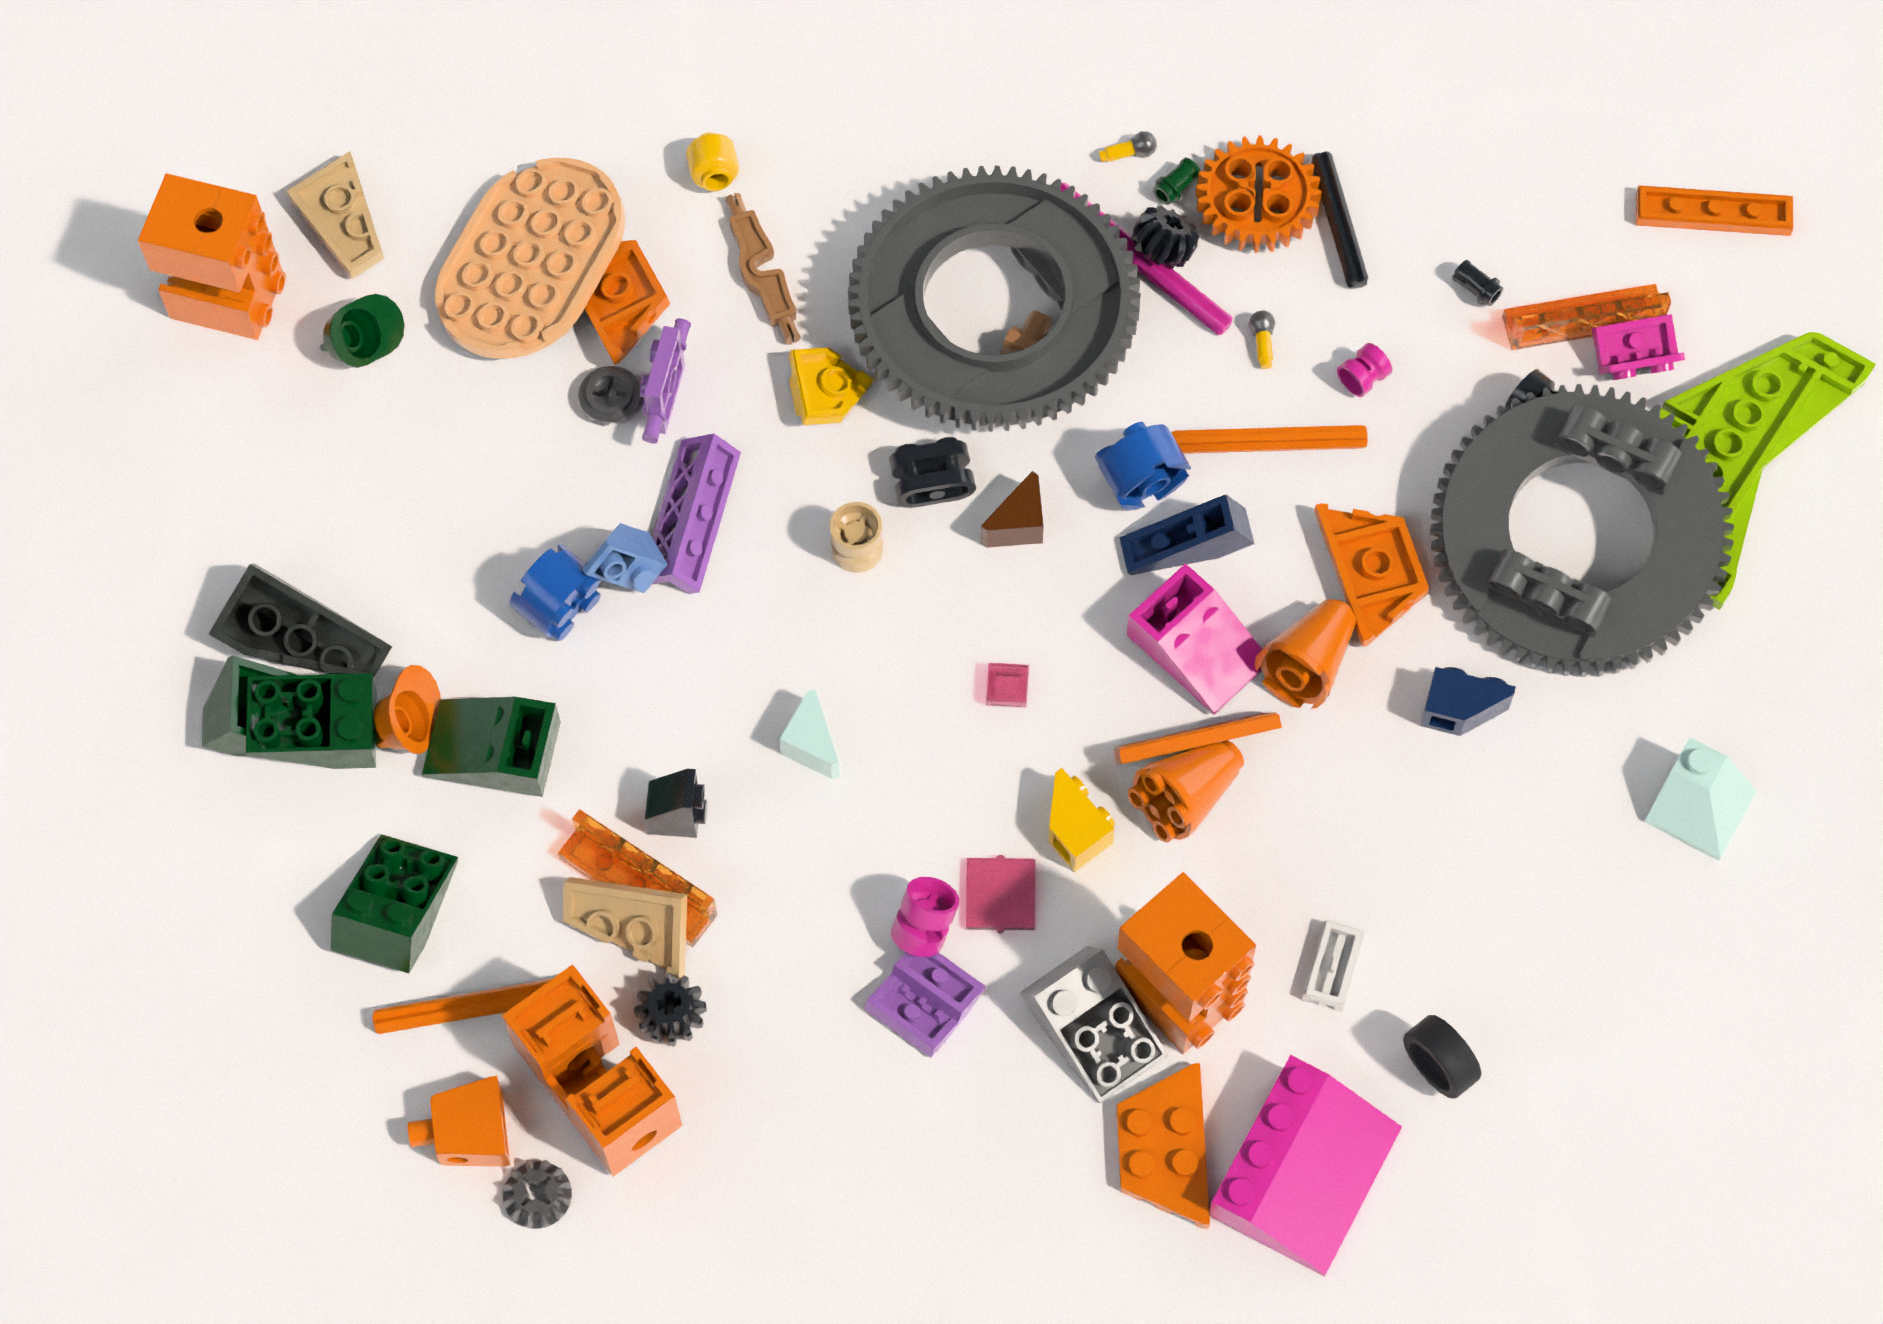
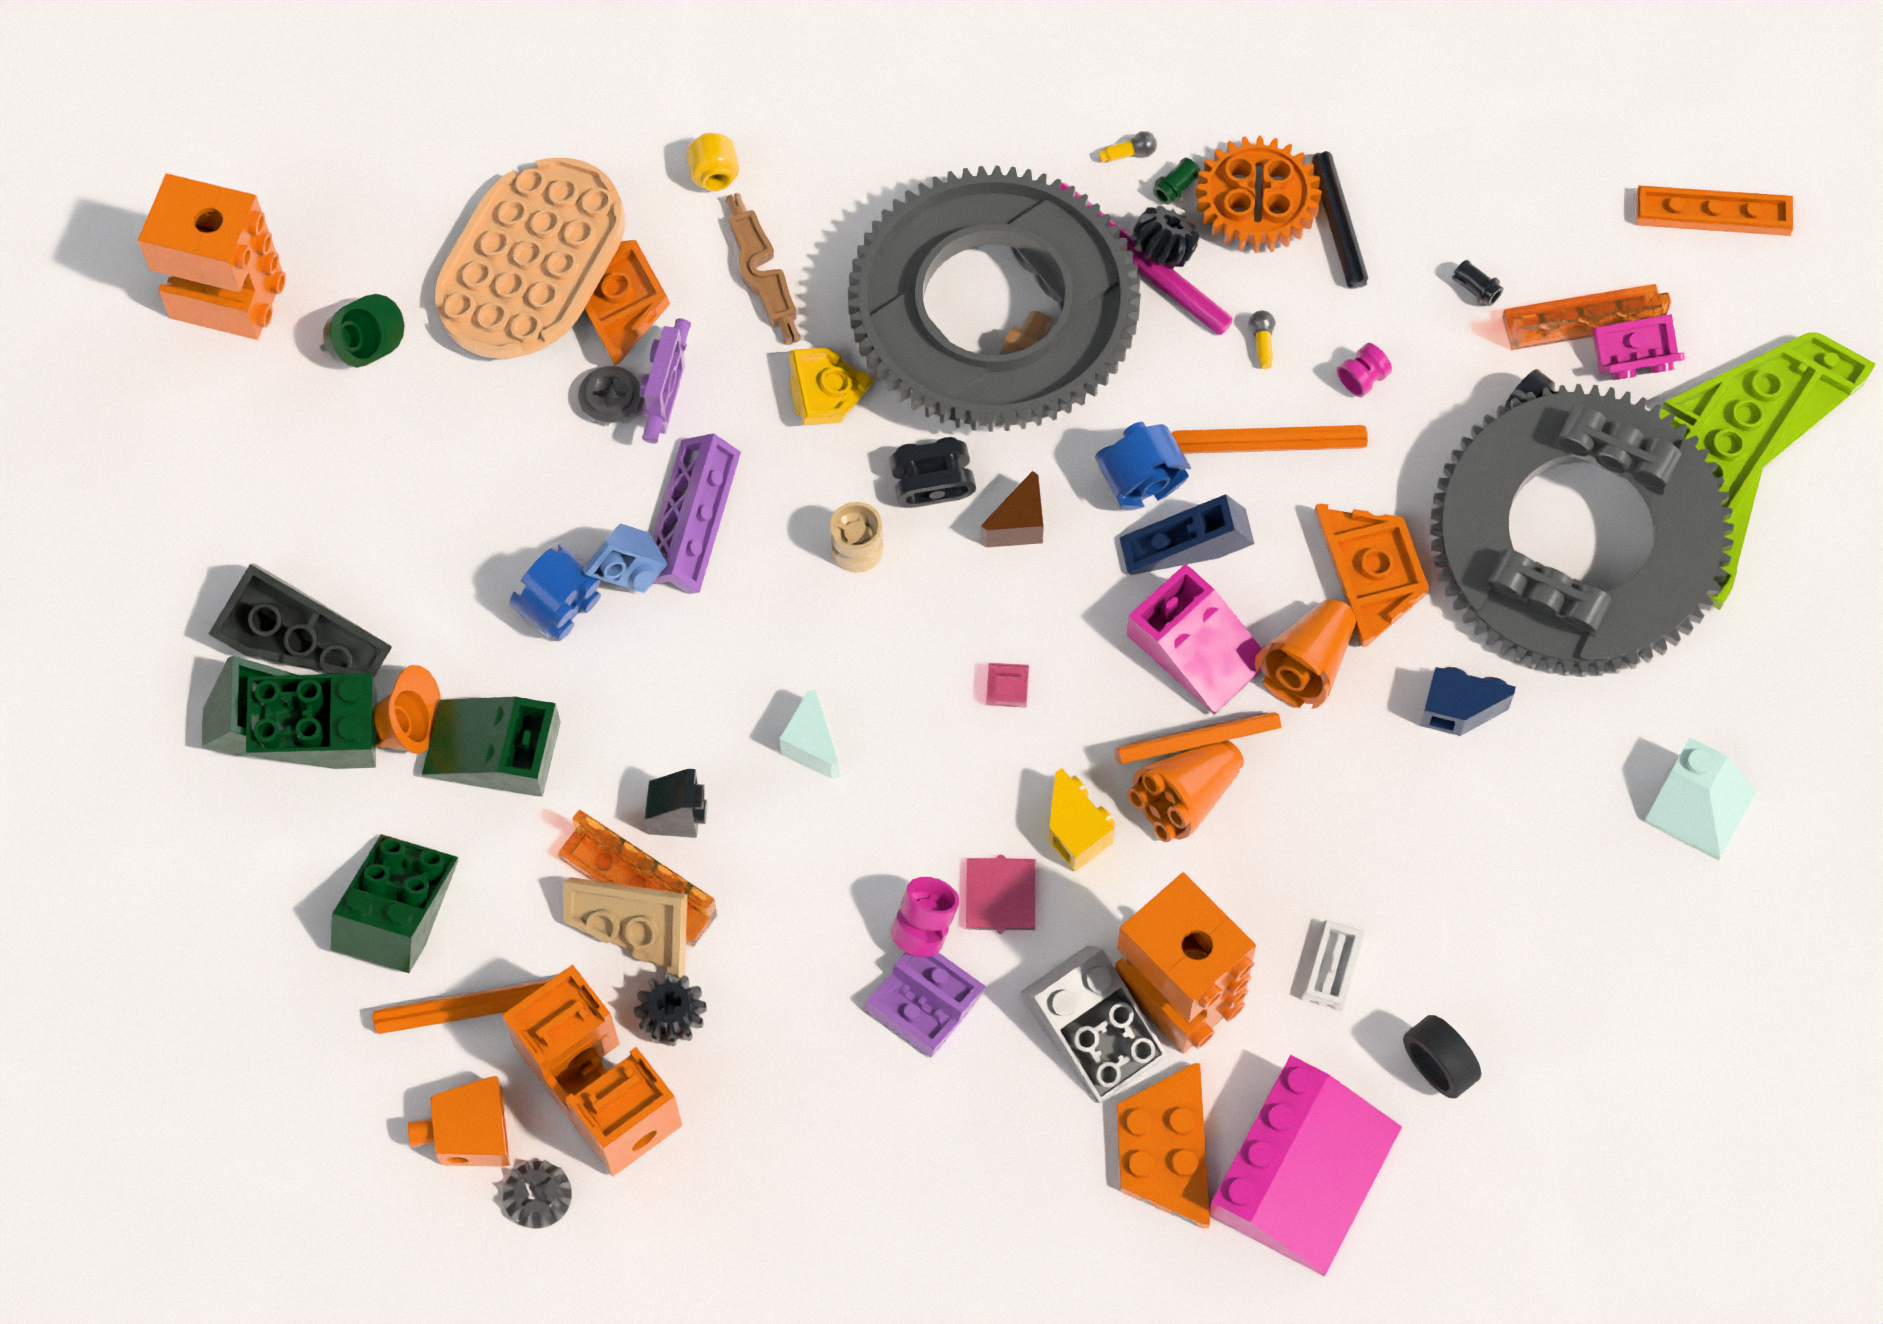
(339, 214): tan wing -> none

